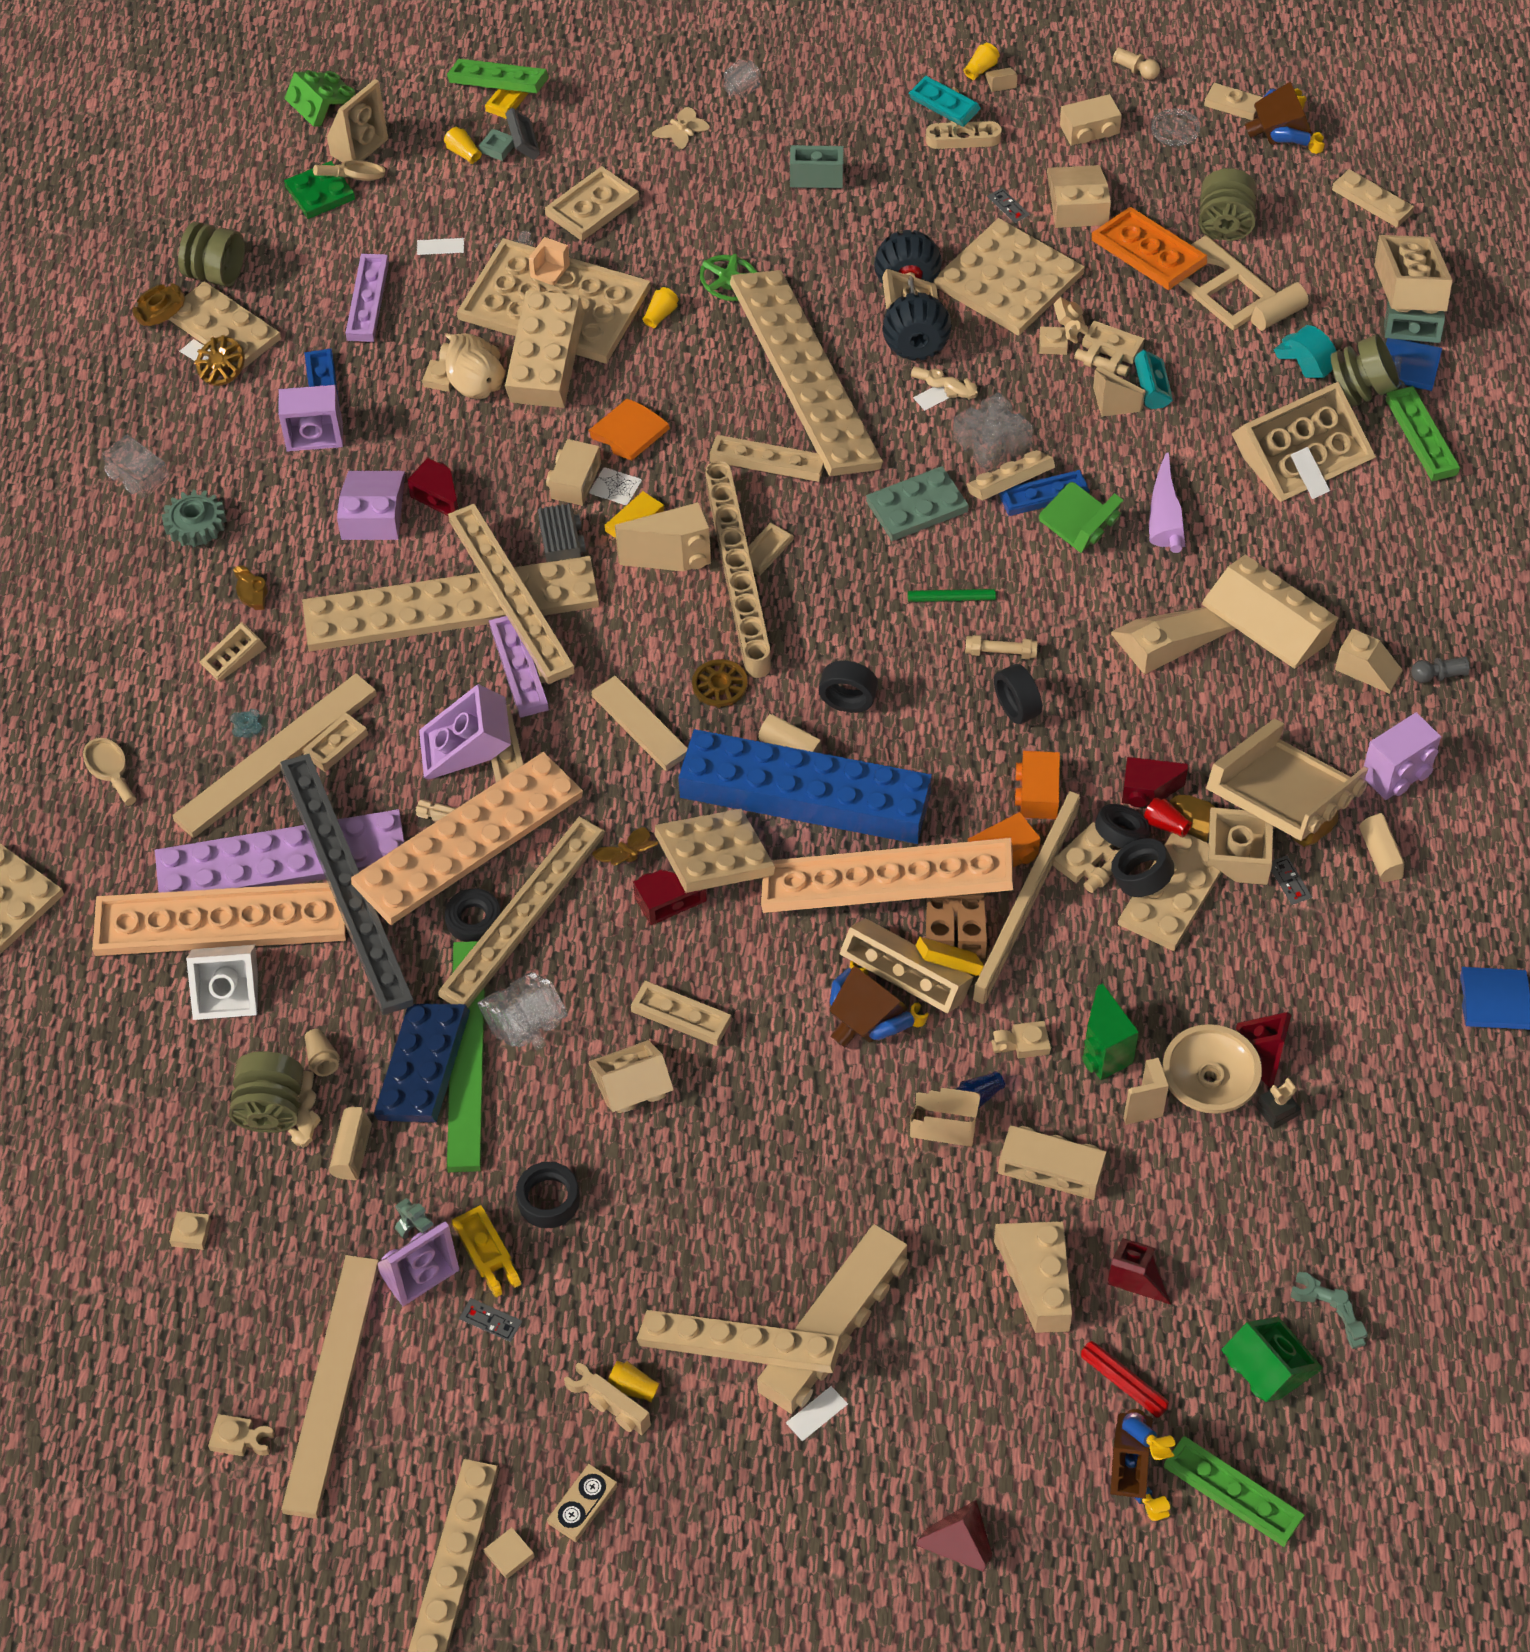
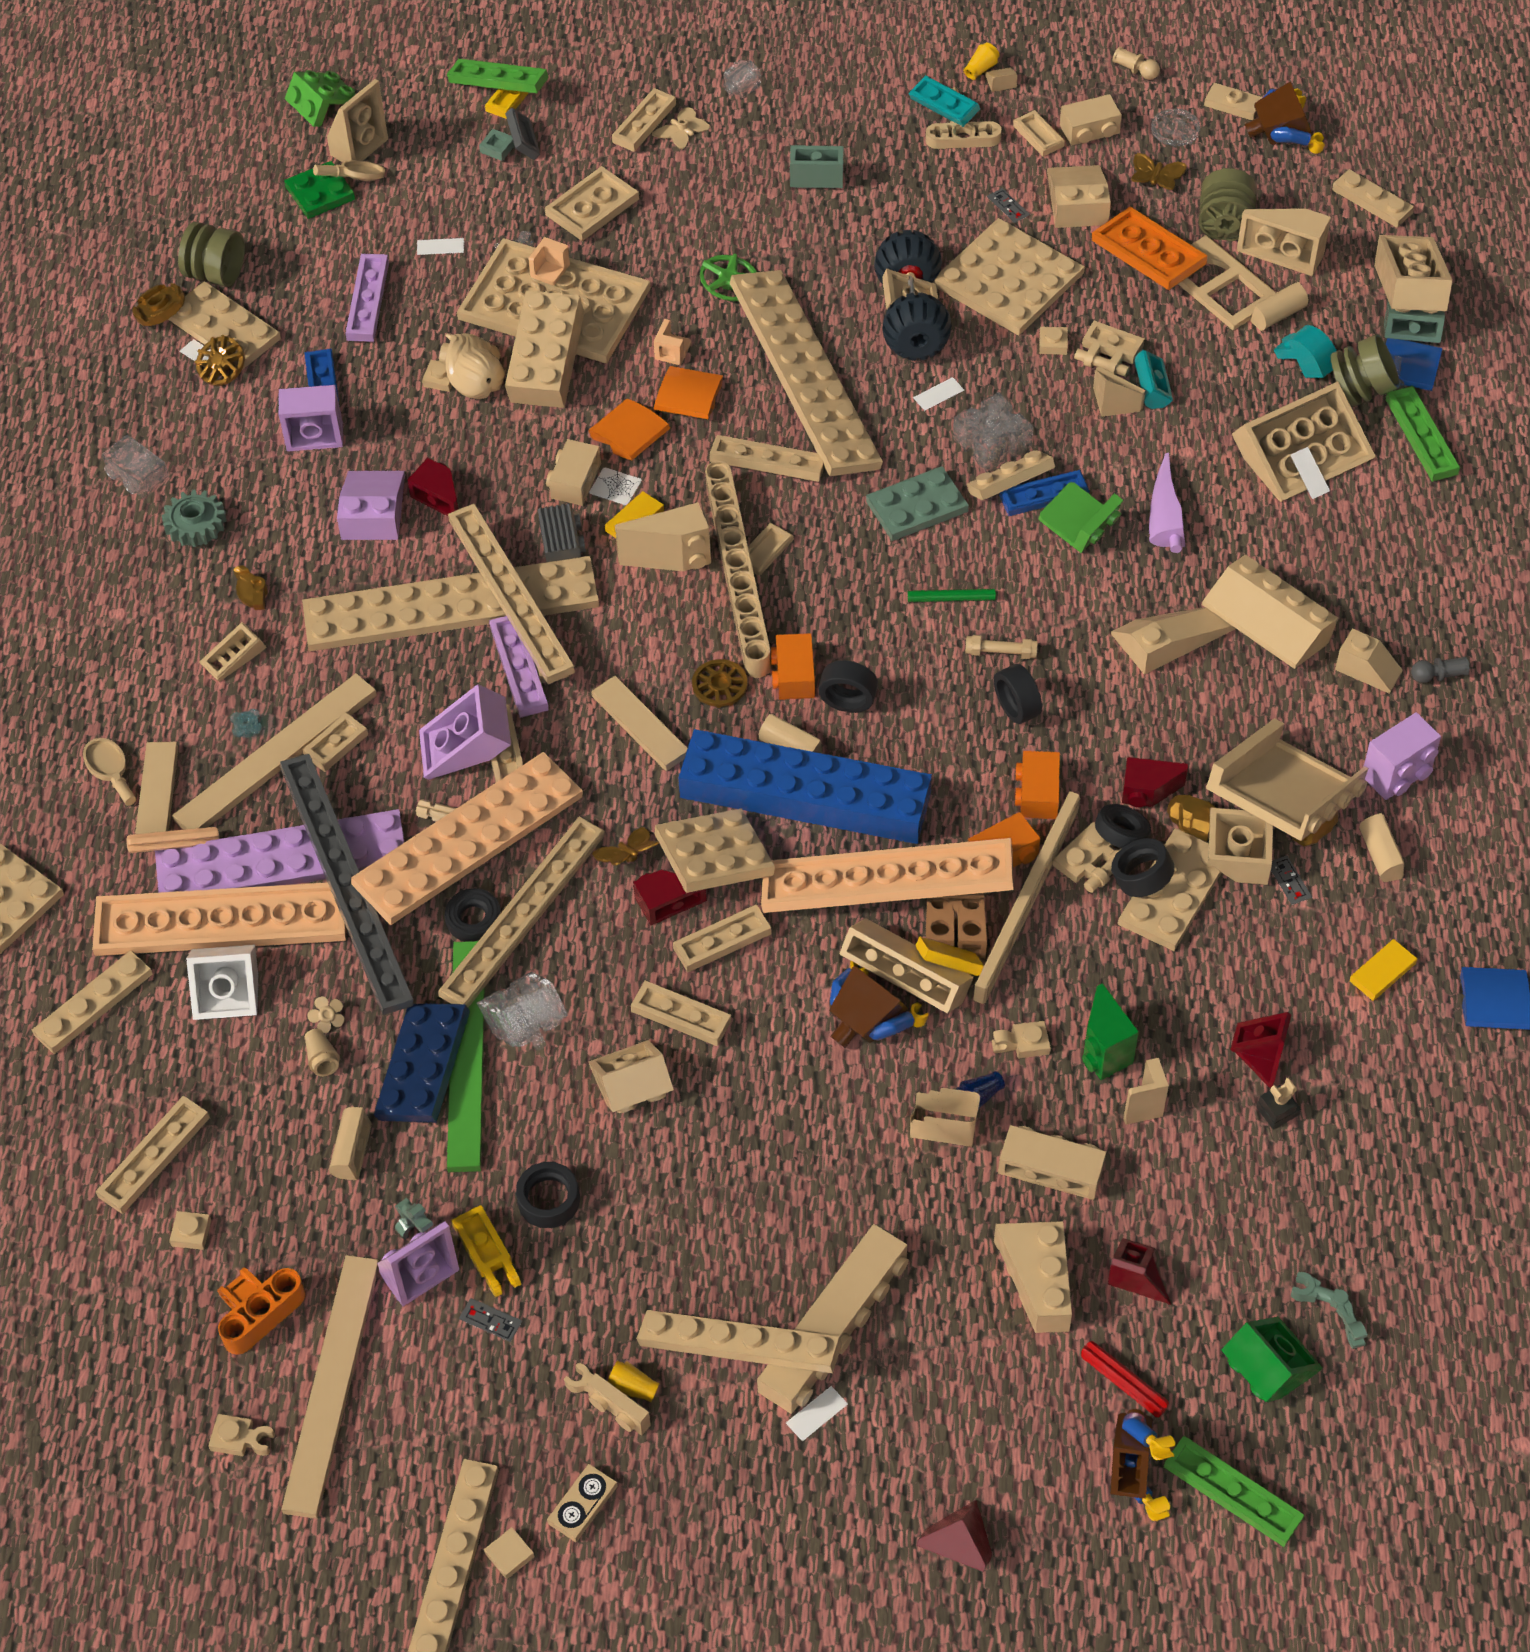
(92, 1002): none -> tan plate
(152, 1155): none -> tan plate
(157, 787): none -> tan tile
(170, 839): none -> light nougat axle
(247, 1296): none -> orange piece
(266, 1092): olive wheel -> none
(307, 1119): tan animal -> none
(326, 1014): none -> tan plant
(460, 143): yellow cone -> none
(644, 119): none -> tan plate
(661, 305): yellow cone -> none
(669, 346): none -> light nougat panel
(688, 392): none -> orange slope
(722, 938): none -> tan plate
(794, 666): none -> orange brick
(951, 385): tan animal -> none
(1038, 133): none -> tan tile
(1071, 317): tan plate -> none
(1157, 175): none -> pearl gold piece
(1166, 817): red cone -> none
(1217, 1054): tan dish -> none
(1285, 237): none -> tan slope
(1383, 969): none -> yellow tile

